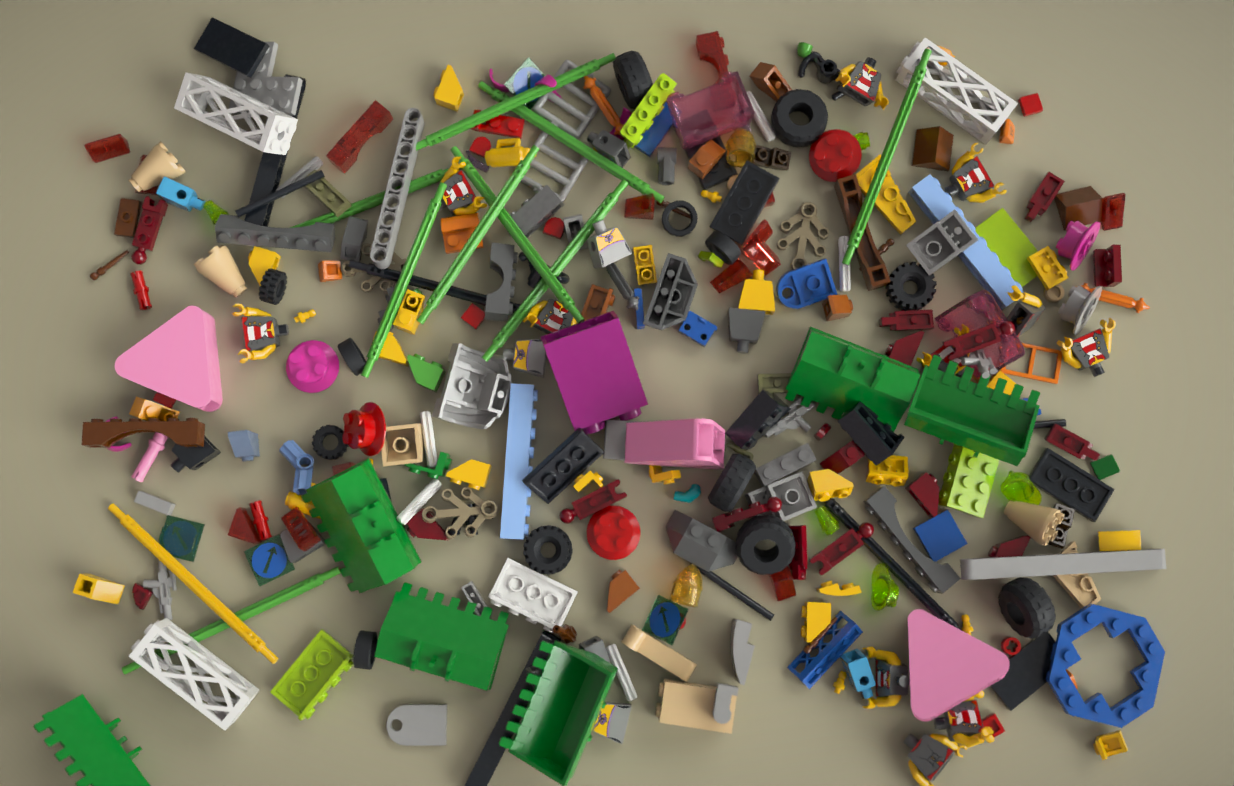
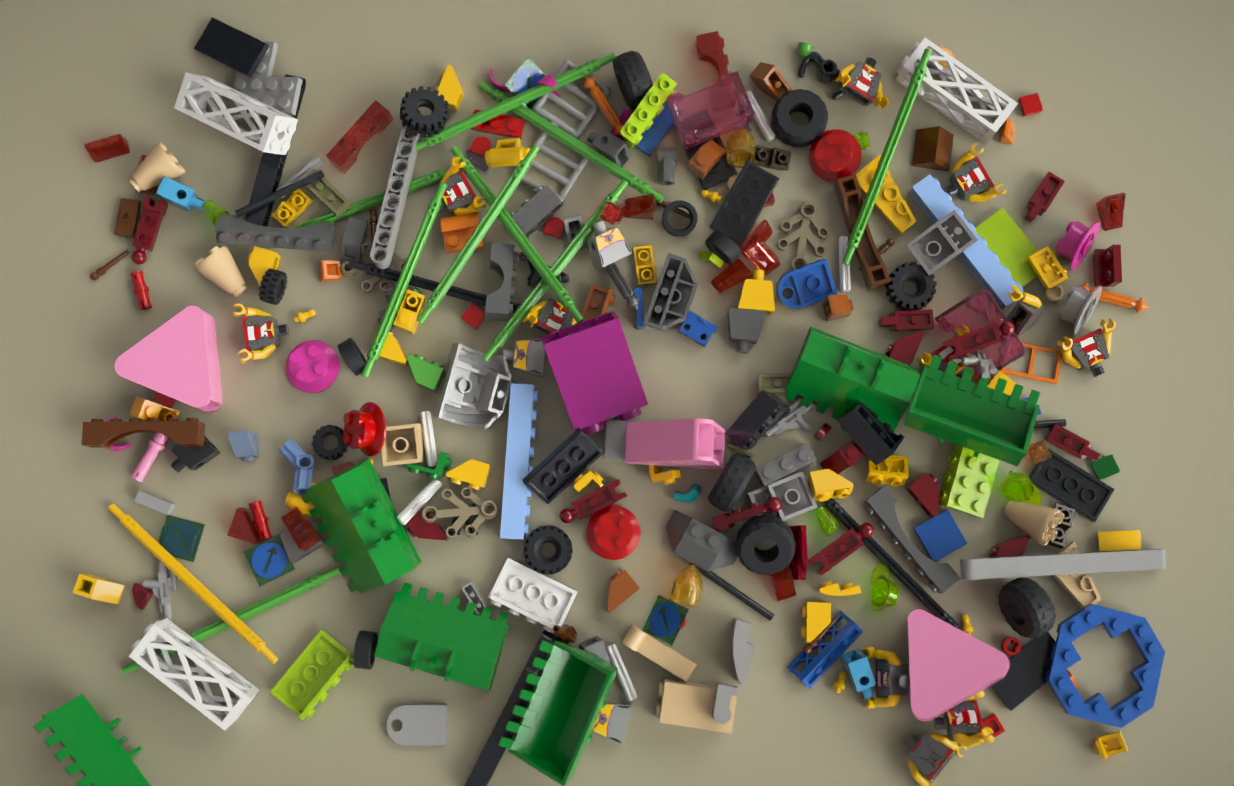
(292, 208): none -> yellow slope
(373, 221): none -> reddish brown piece
(424, 123): none -> black tyre
(613, 213): none -> clear red slope
(1039, 452): none -> clear orange slope
(1079, 205): reddish brown slope -> none

